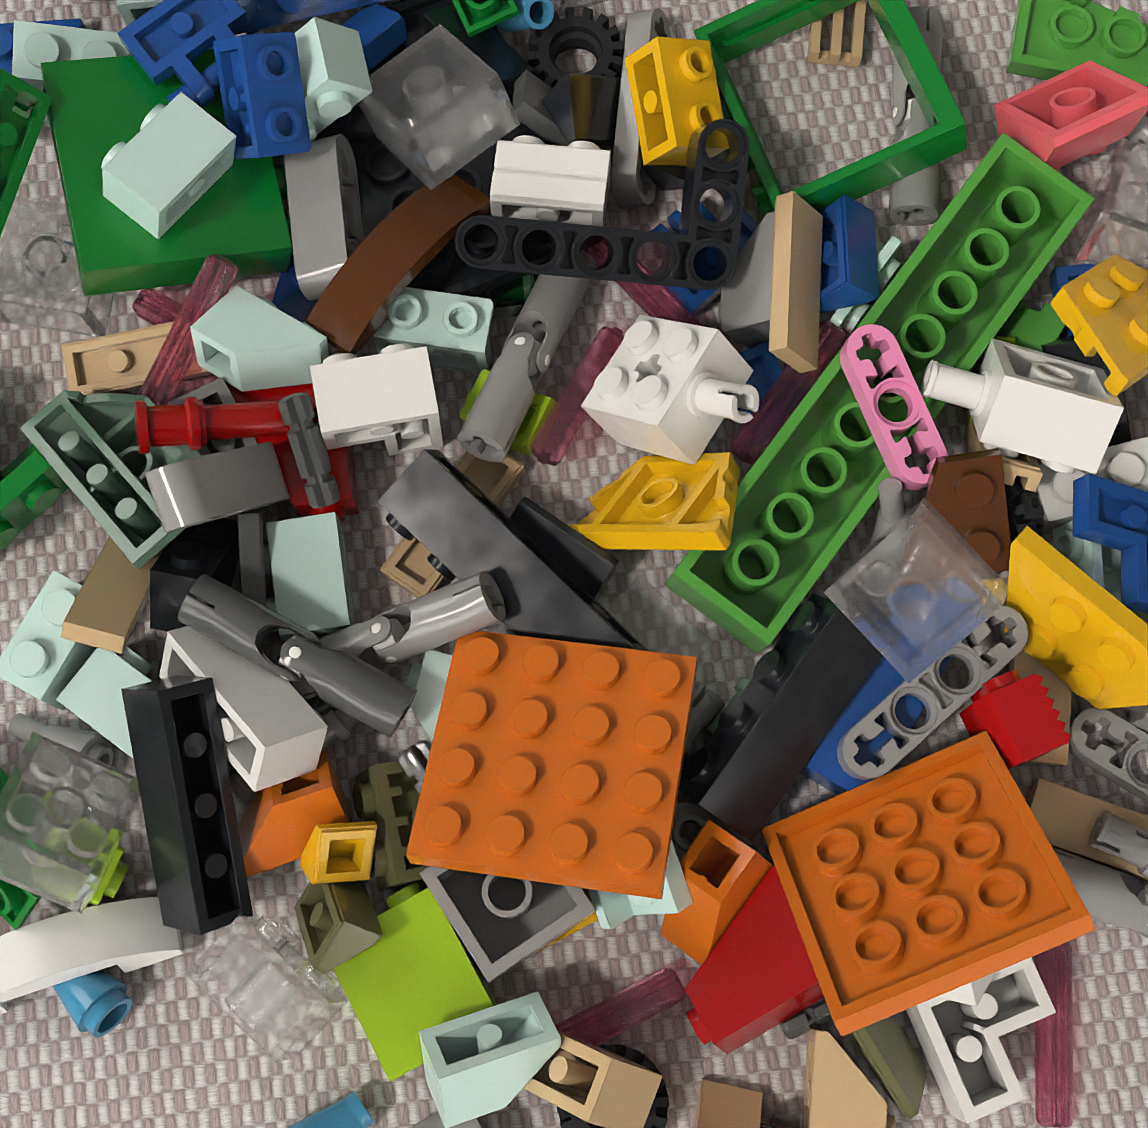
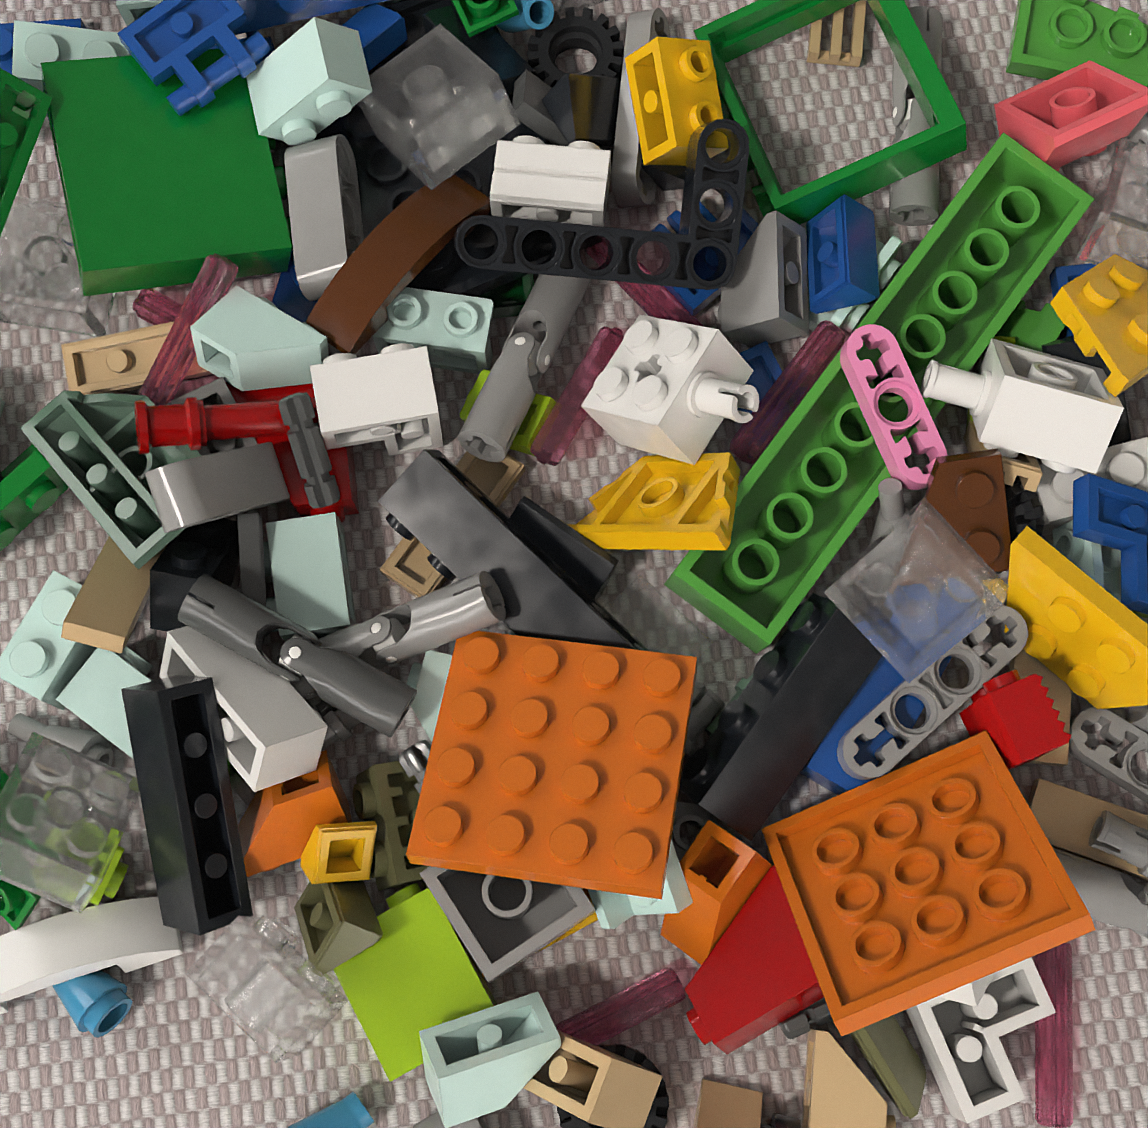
(167, 164): light aqua brick -> none
(263, 94): blue bracket -> none
(796, 283): tan tile -> none

